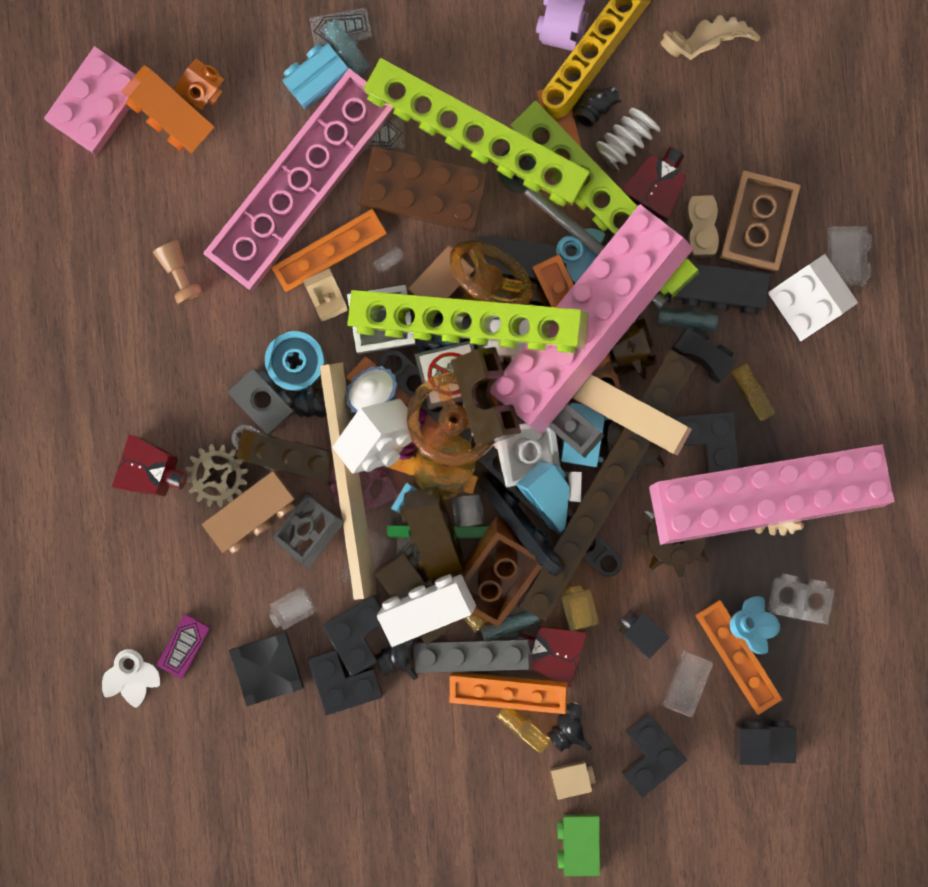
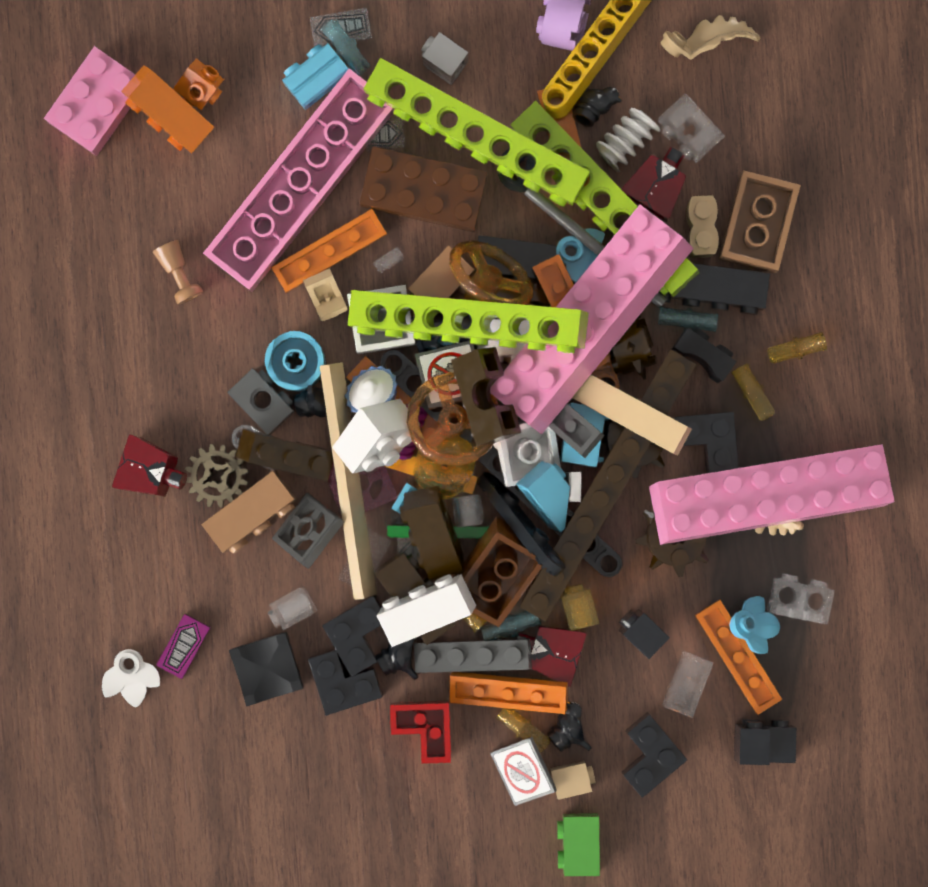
(428, 719): none -> red brick
(444, 57): none -> light grey brick
(523, 771): none -> piece
(688, 113): none -> clear brick
(797, 348): none -> clear yellow axle
(812, 297): white brick -> none
(849, 253): clear brick -> none

